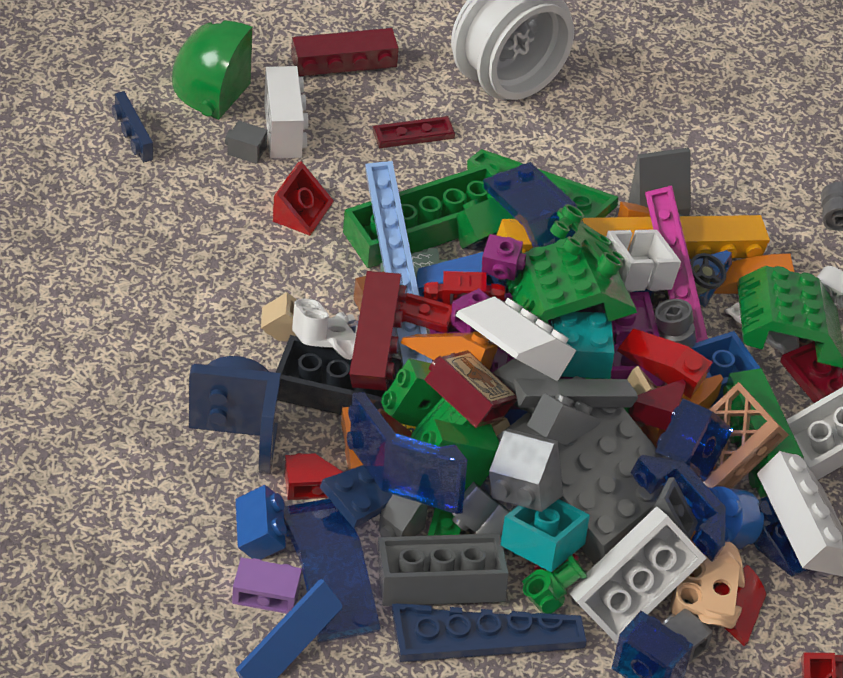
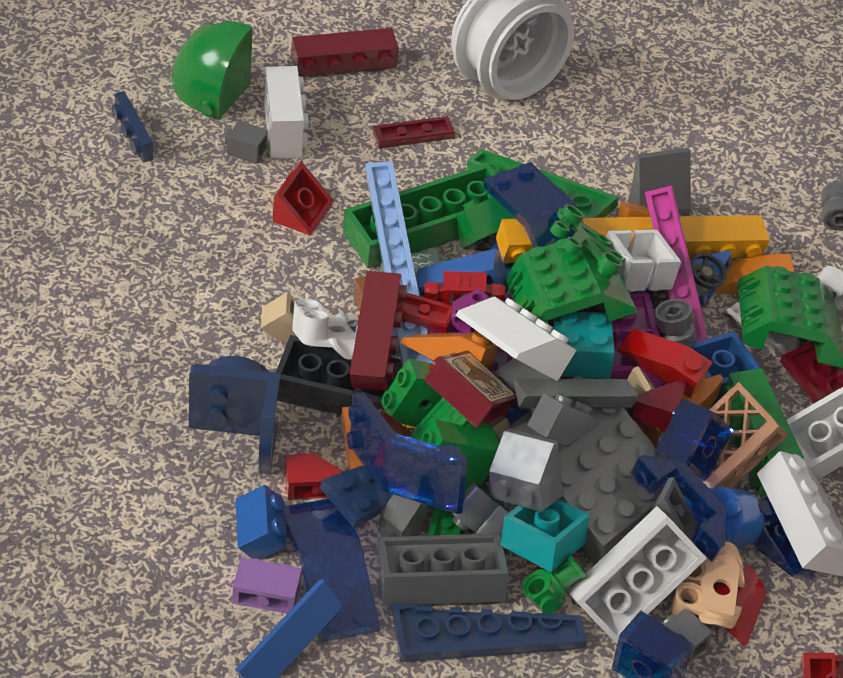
(503, 257): magenta brick -> none

